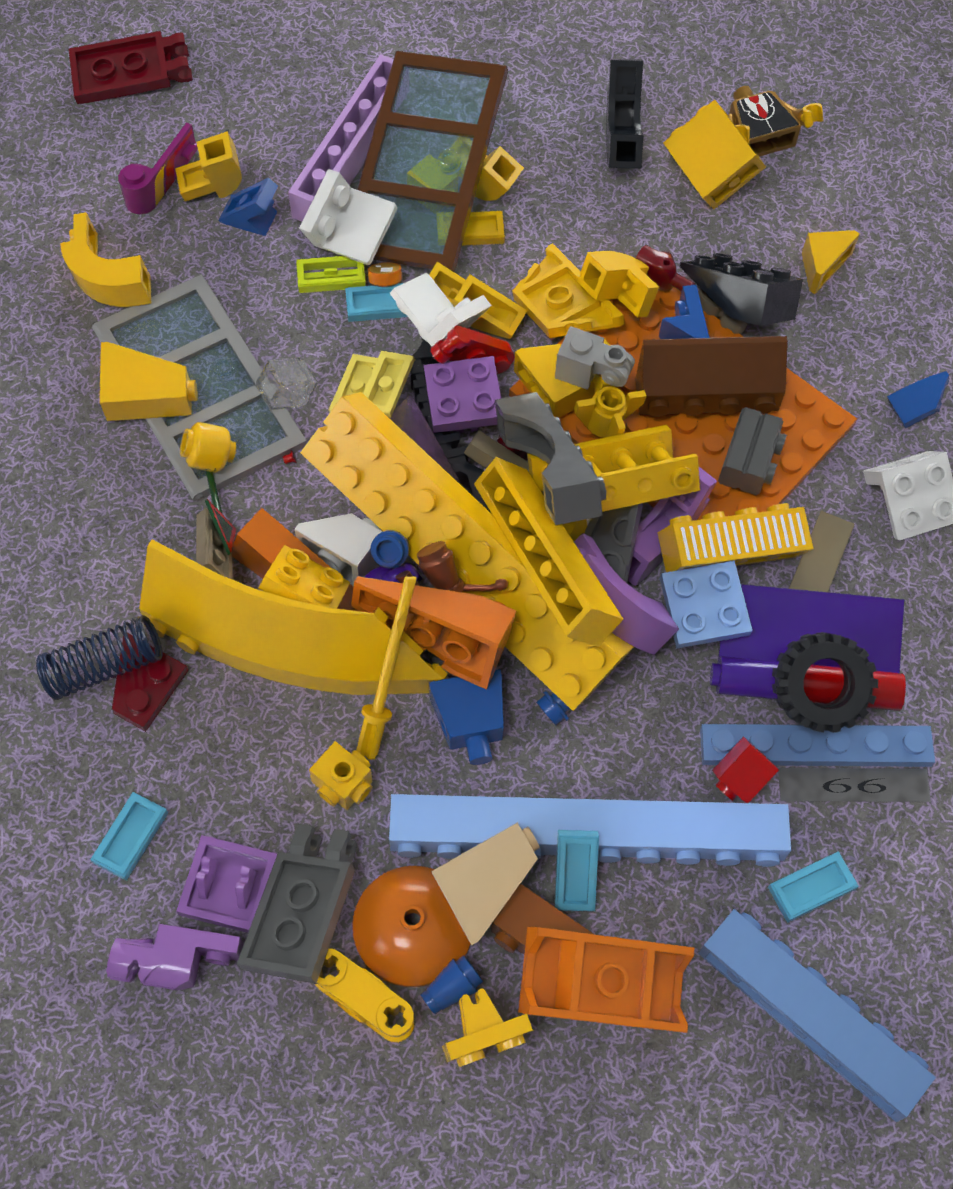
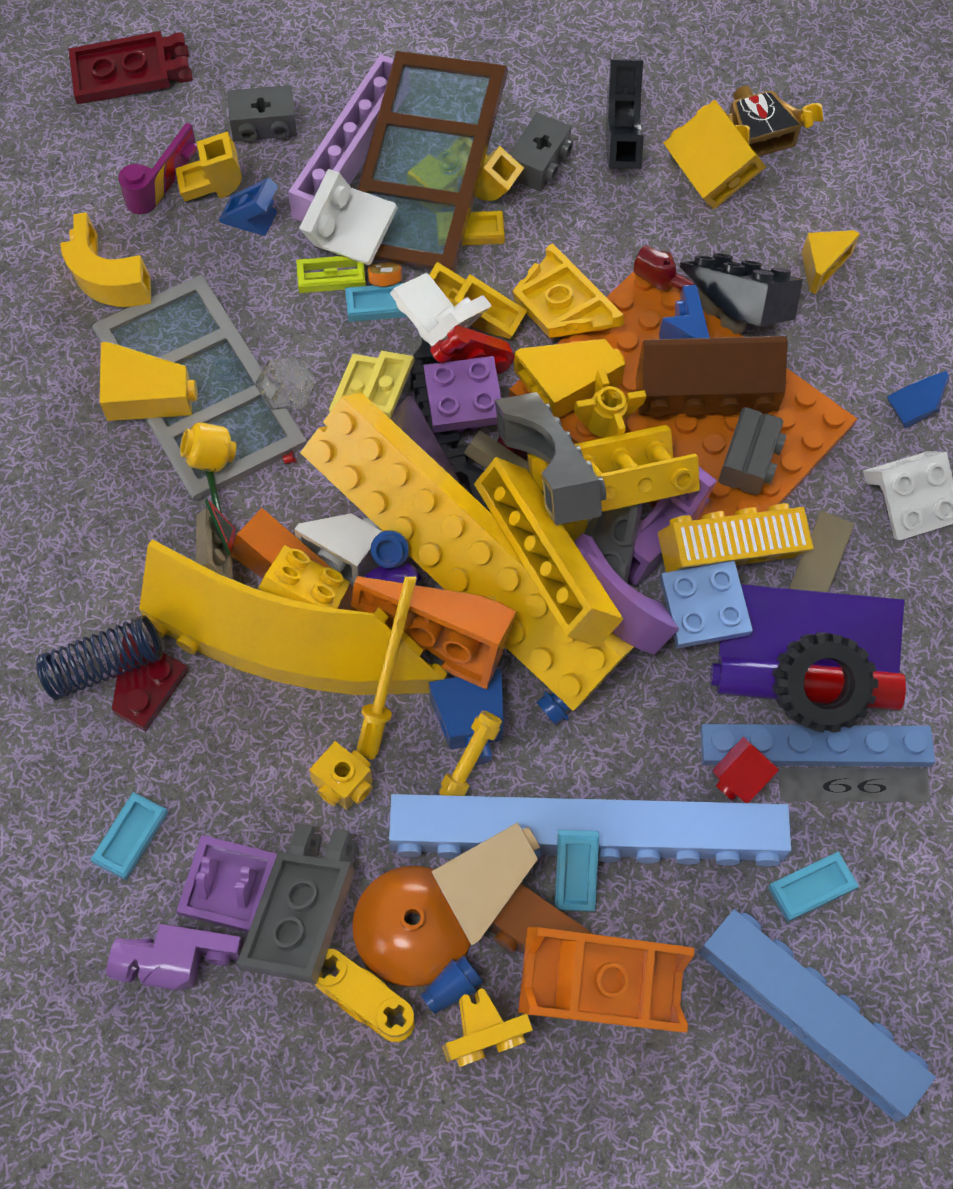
(261, 113): none -> dark grey brick
(440, 569): copper piece -> none
(485, 727): none -> yellow bar
(541, 150): none -> dark grey brick
(586, 355): light grey brick -> none
(618, 277): yellow brick -> none

